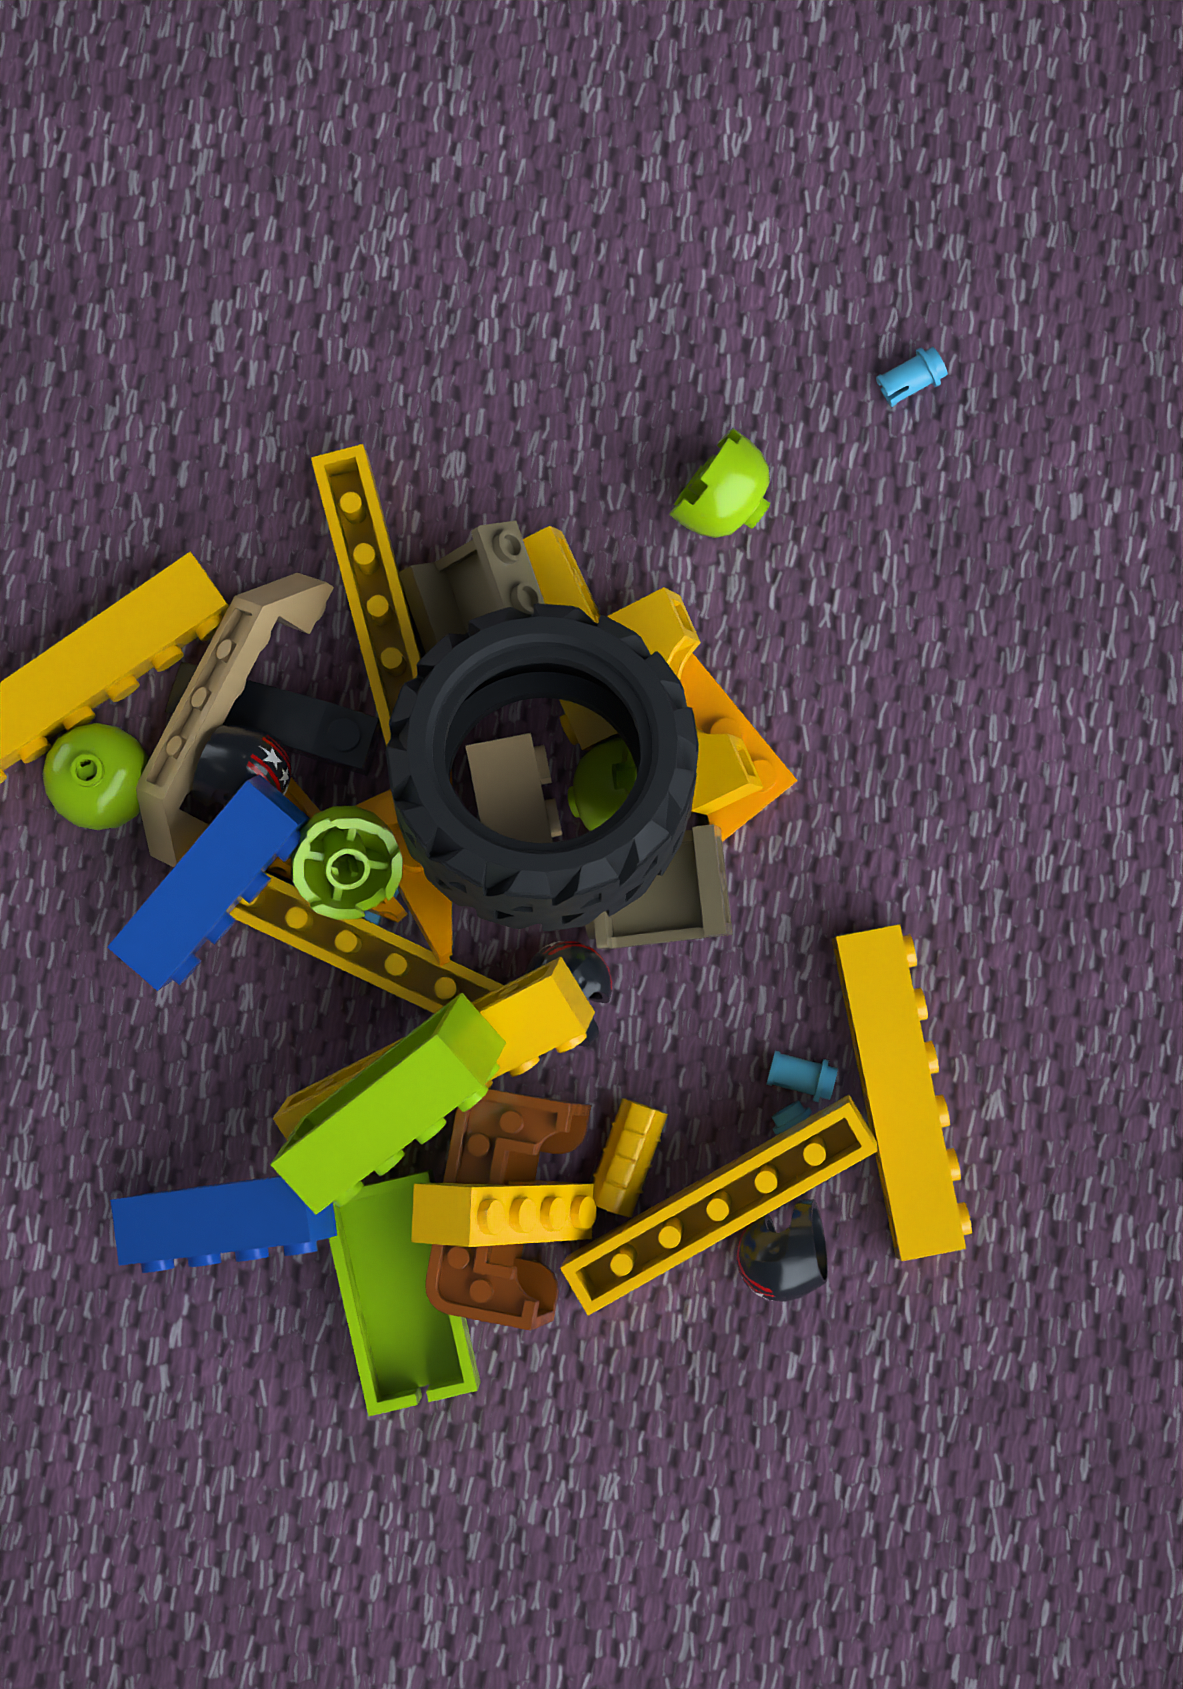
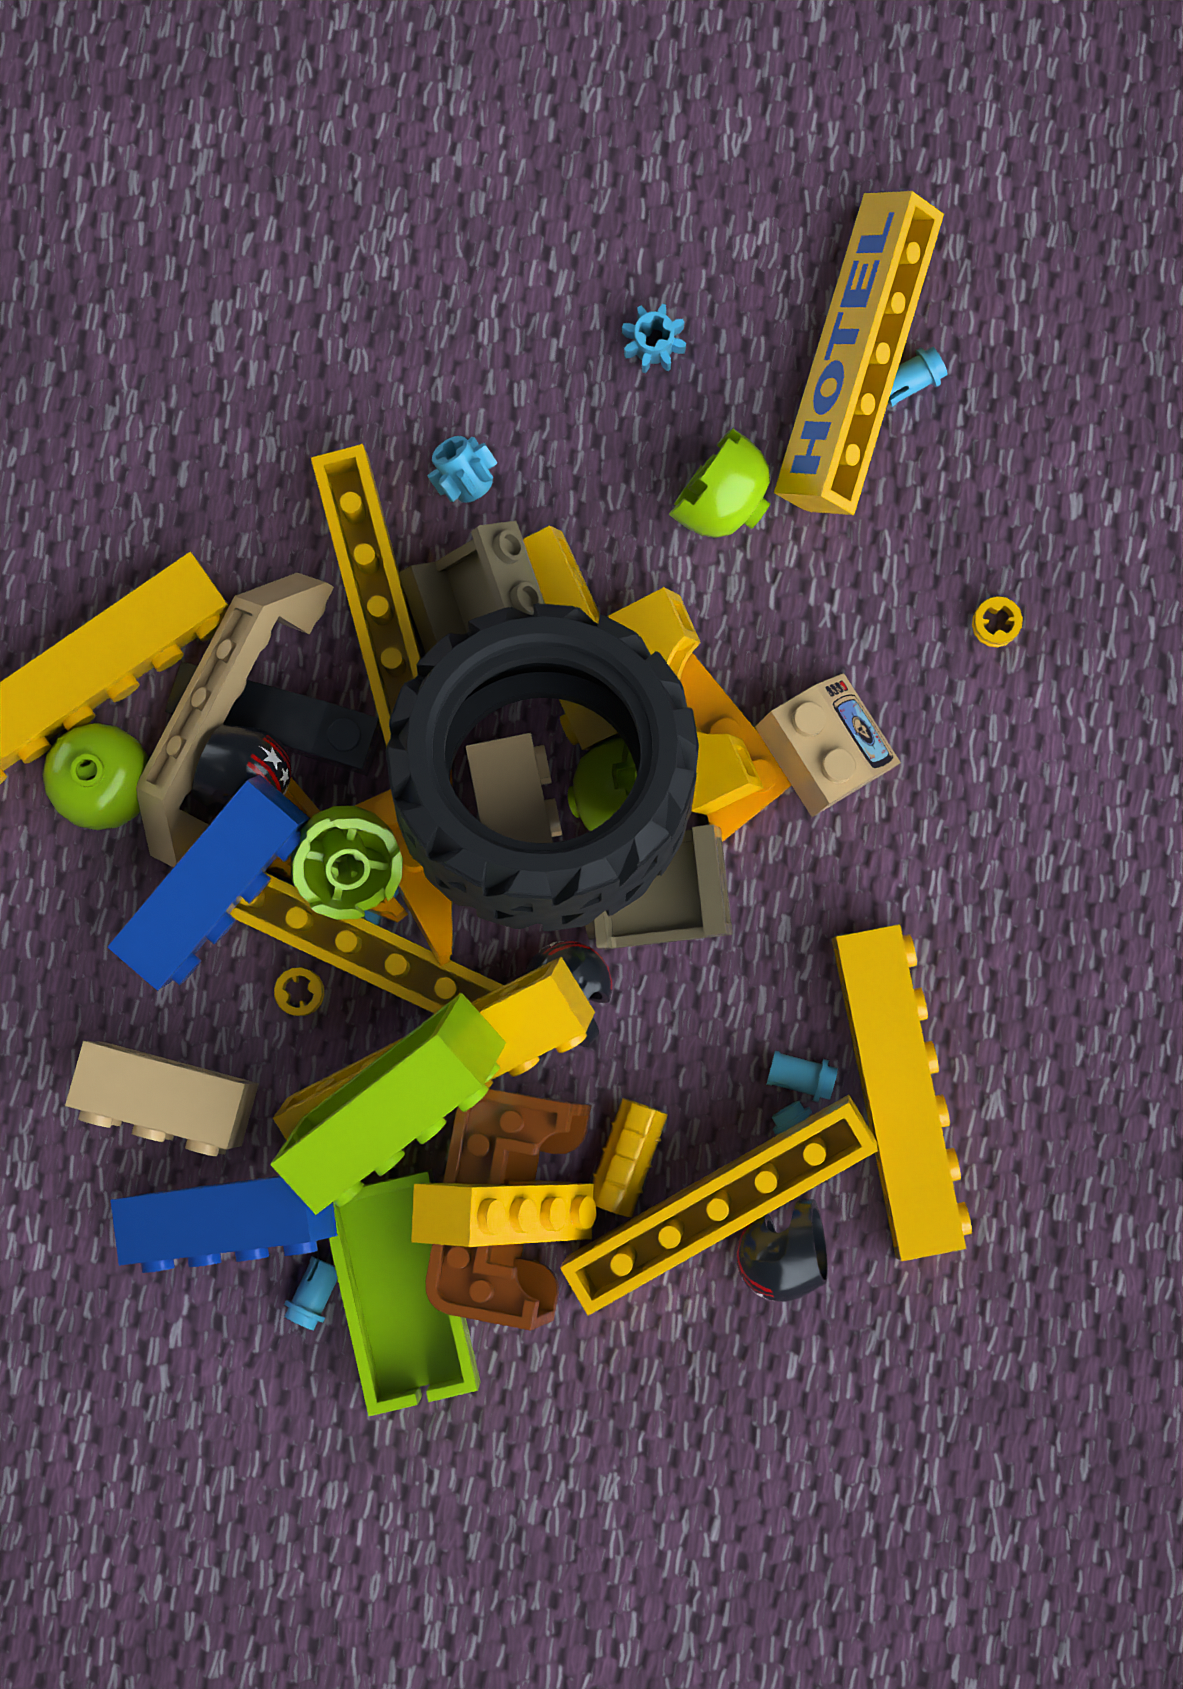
(161, 1097): none -> tan brick
(283, 996): none -> yellow bush
(312, 1294): none -> medium azure pin
(462, 469): none -> medium azure gear
(663, 347): none -> medium azure gear
(826, 743): none -> tan slope
(859, 352): none -> yellow brick
(994, 605): none -> yellow bush

